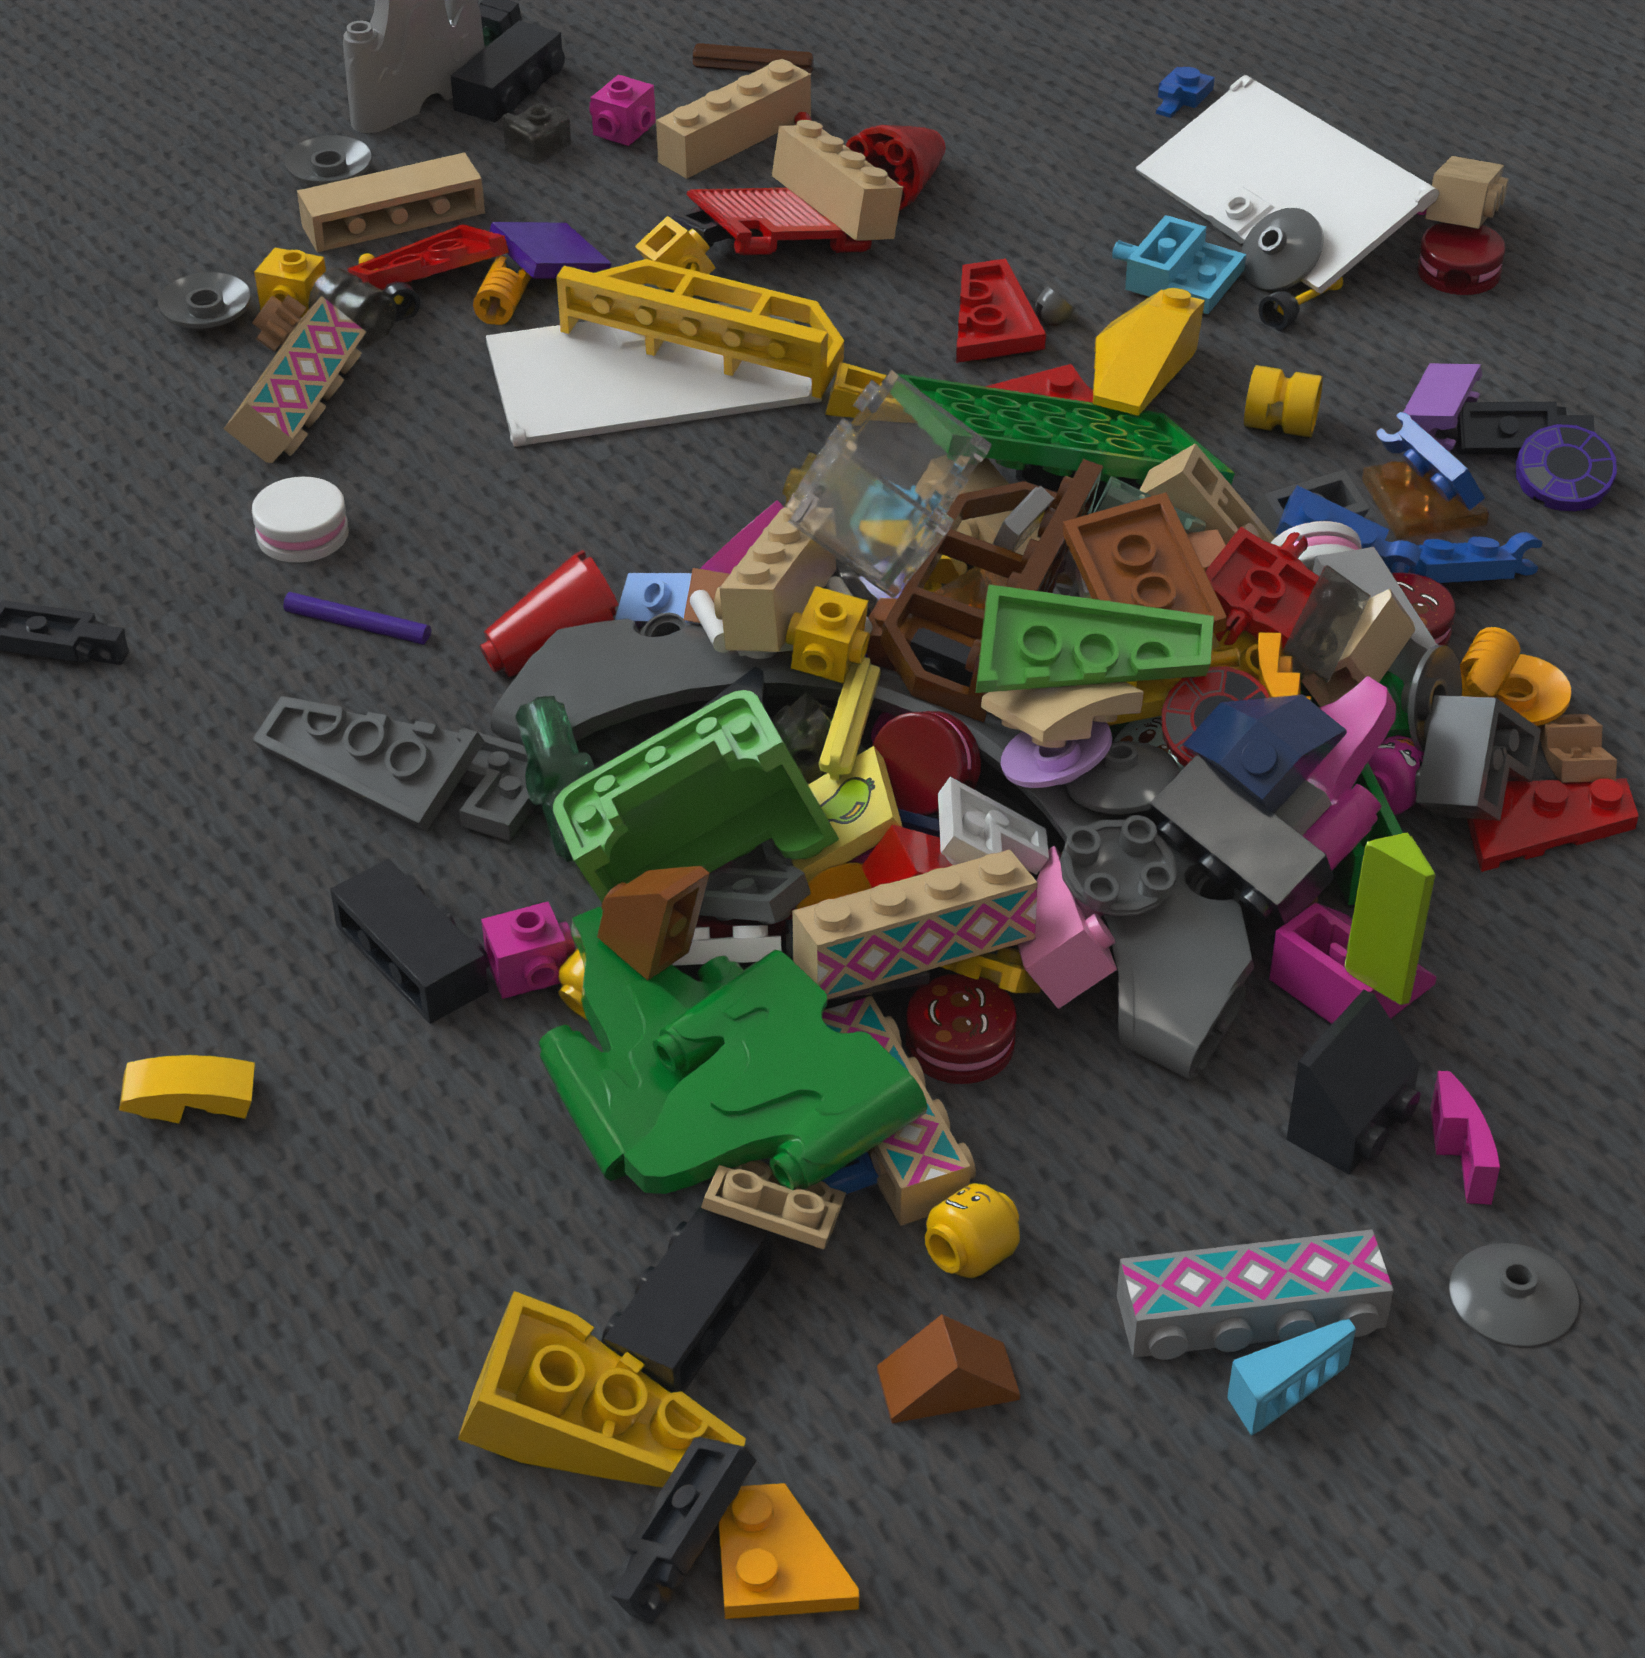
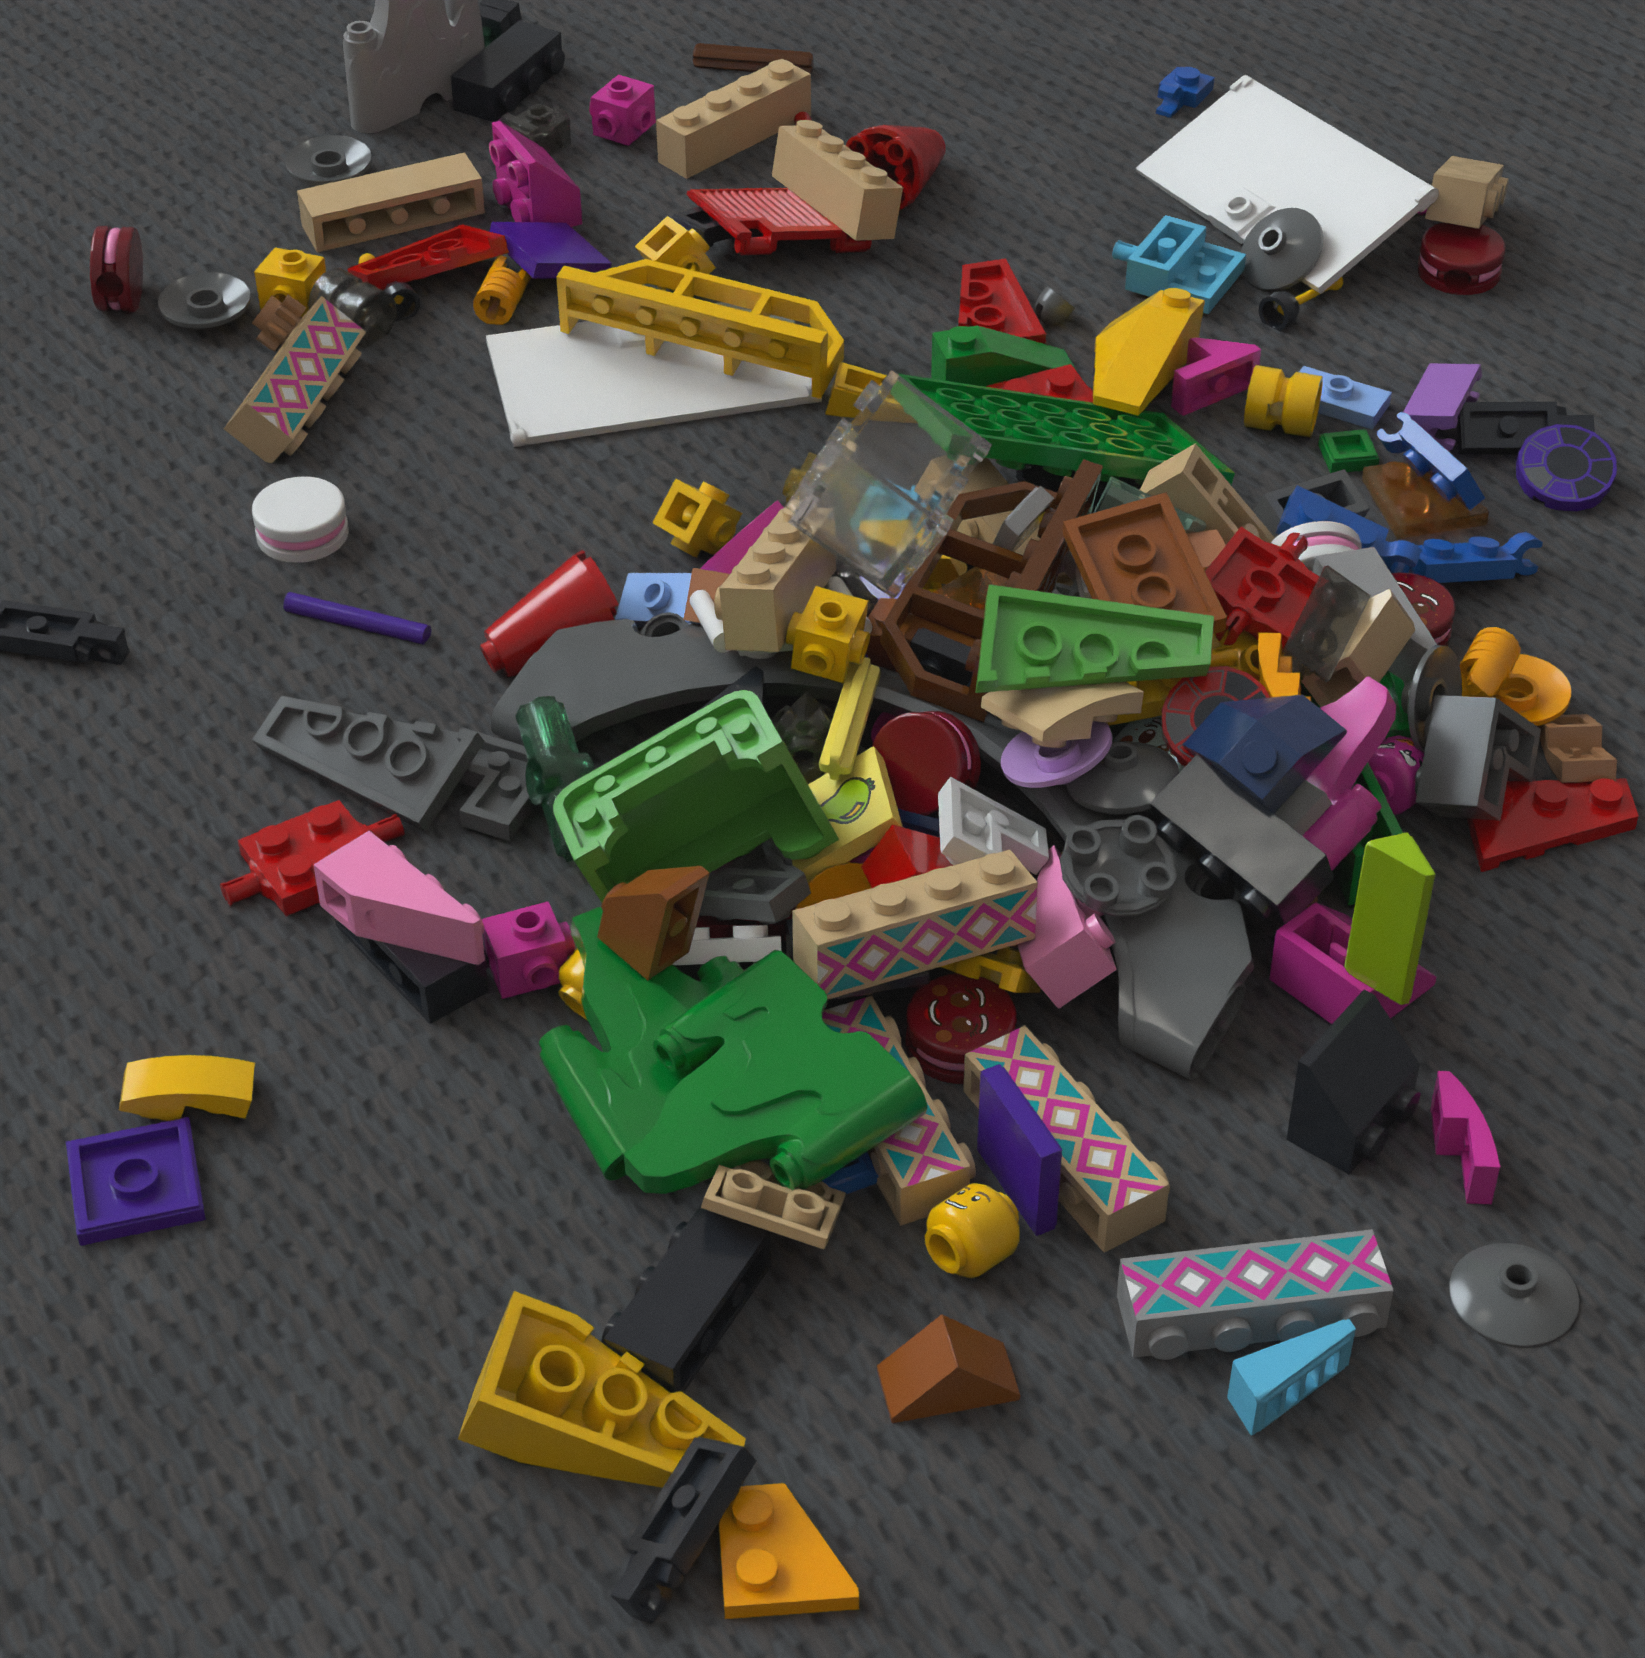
(116, 268): none -> dark red head
(134, 1181): none -> dark purple tile
(285, 855): none -> red plate
(393, 902): none -> bright pink slope
(531, 180): none -> dark pink slope
(697, 517): none -> yellow brick
(989, 356): none -> green slope
(1019, 1149): none -> dark purple tile
(1102, 1173): none -> tan brick
(1212, 373): none -> dark pink slope
(1348, 450): none -> green tile
(1351, 399): none -> light blue plate

